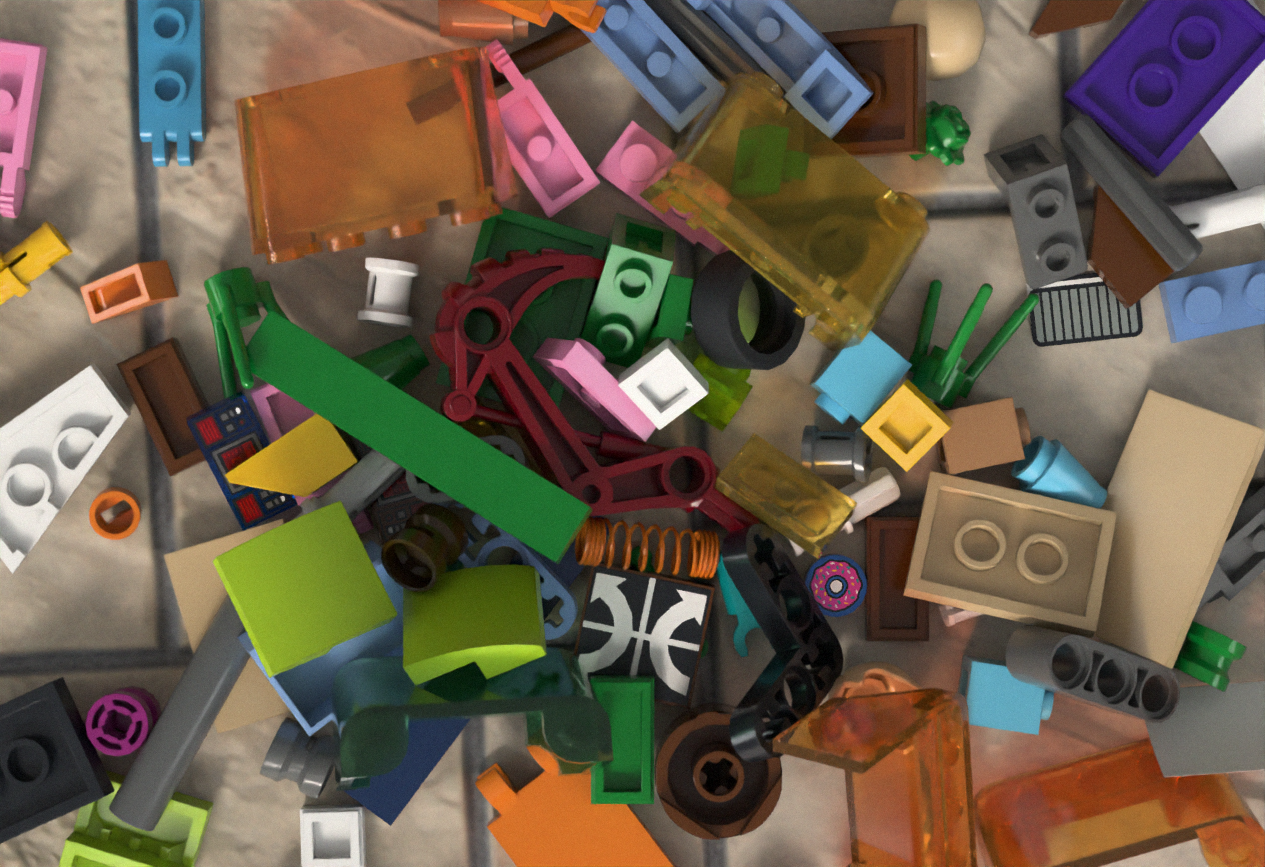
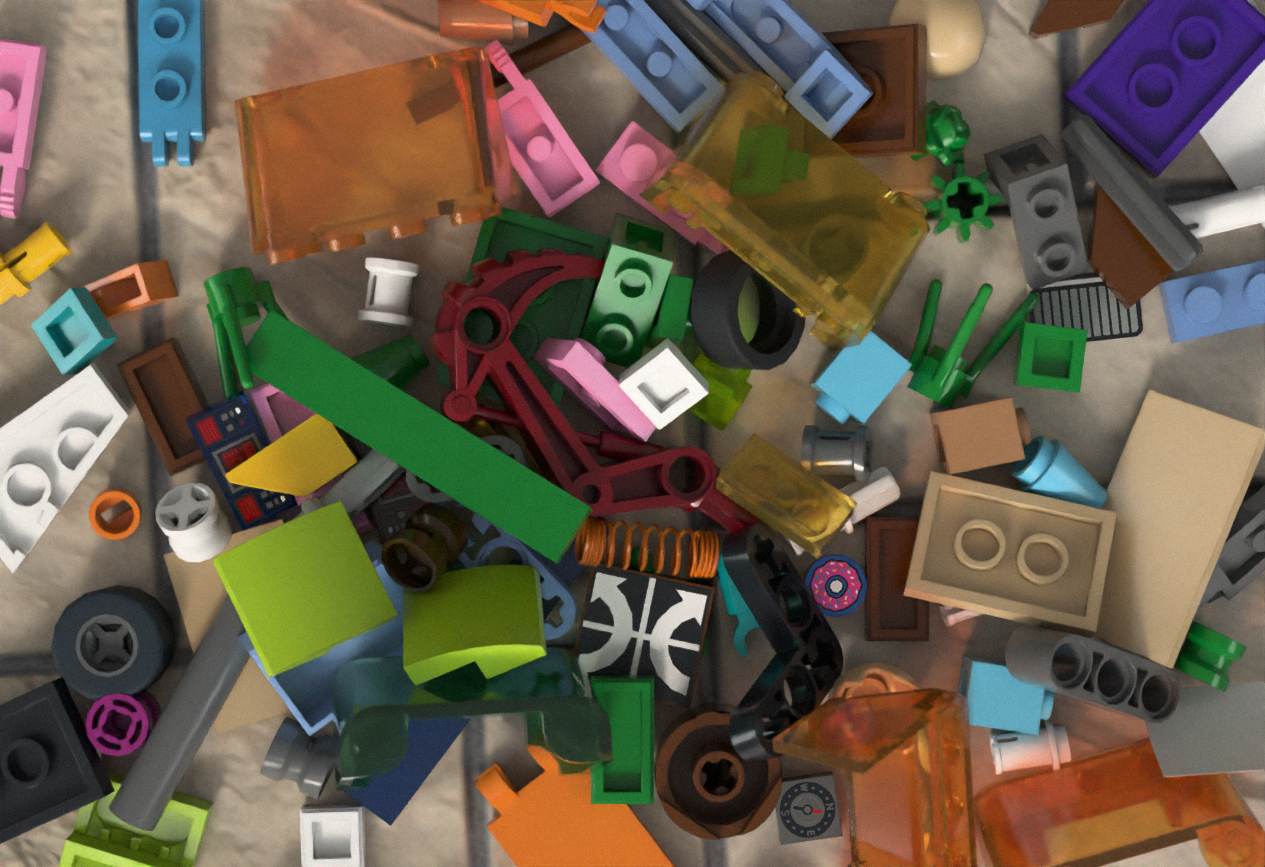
(74, 331): none -> teal plate
(95, 656): none -> black wheel
(193, 522): none -> white wheel
(808, 809): none -> dark grey tile
(907, 425): yellow tile -> none
(970, 189): none -> green gear
(1026, 750): none -> pin
(1050, 357): none -> green tile

